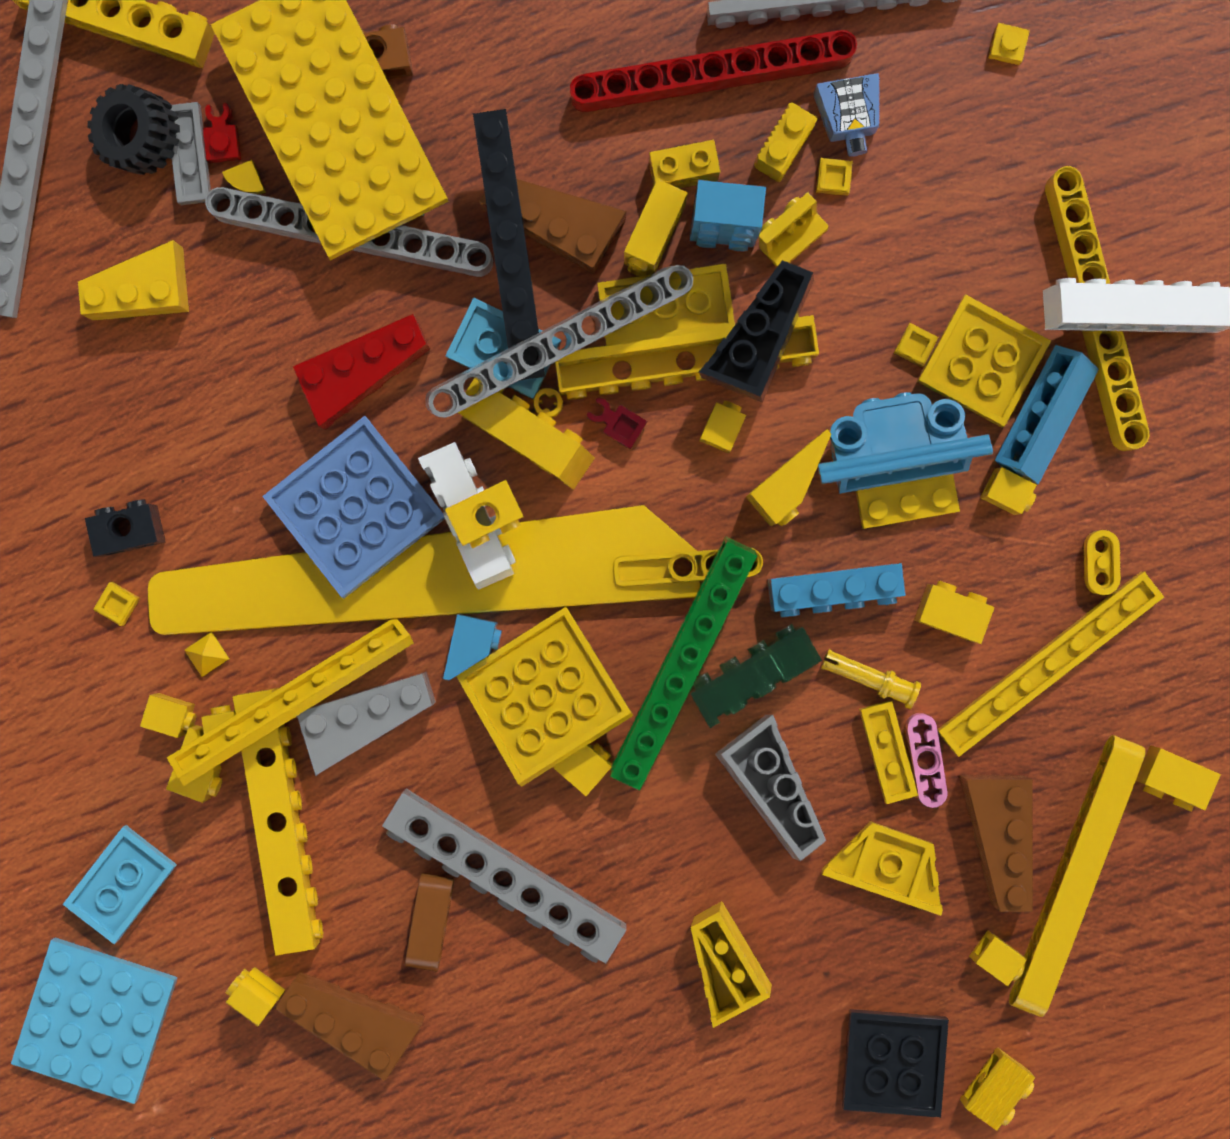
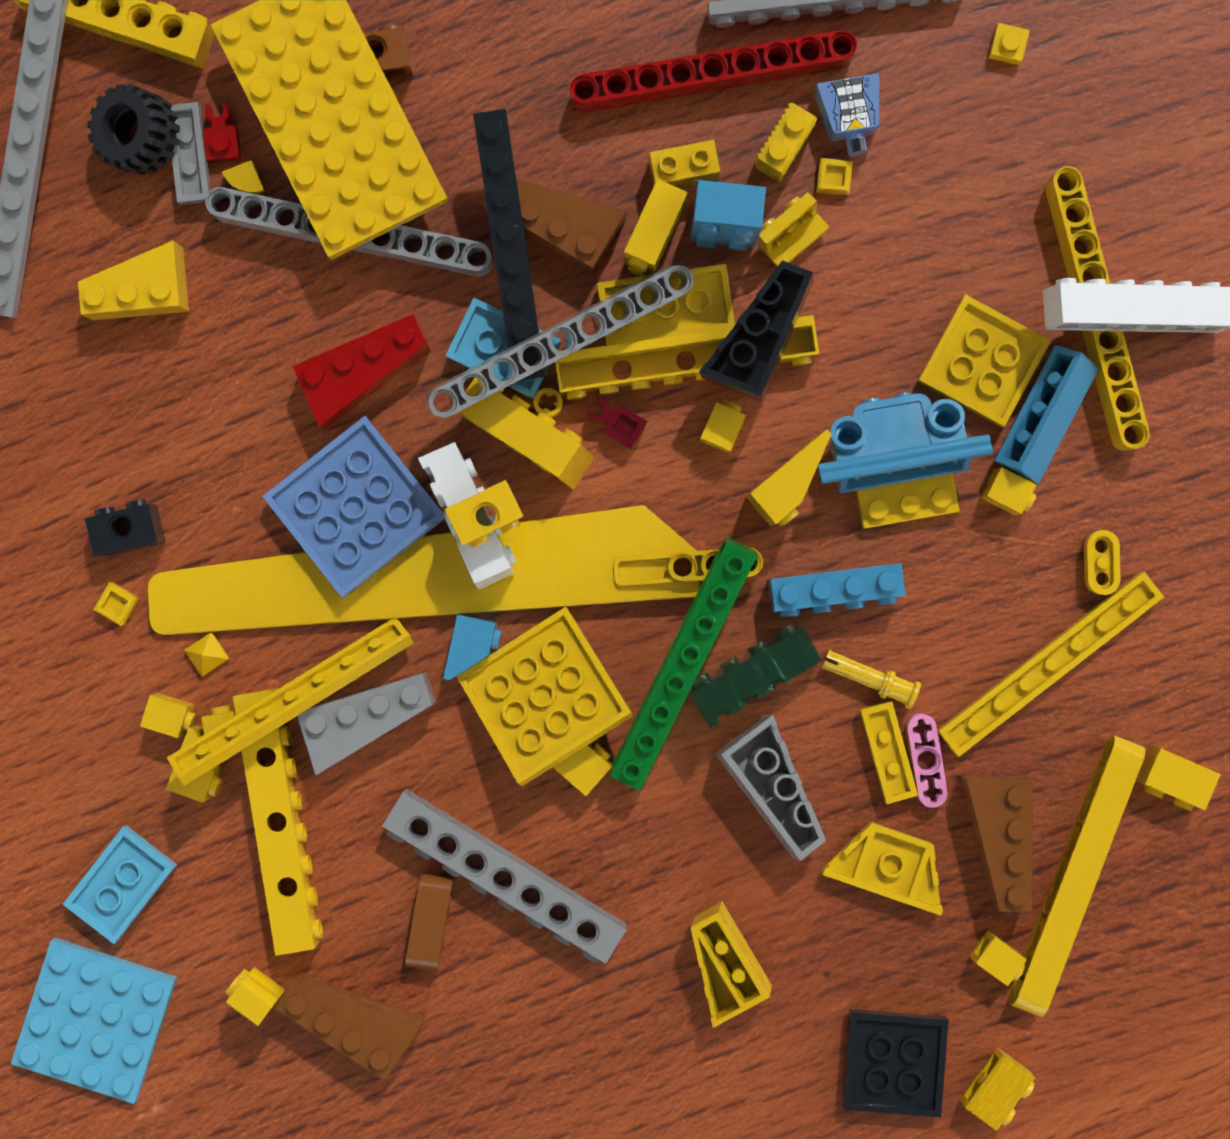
(915, 345): yellow tile -> none
(954, 613): yellow brick -> none

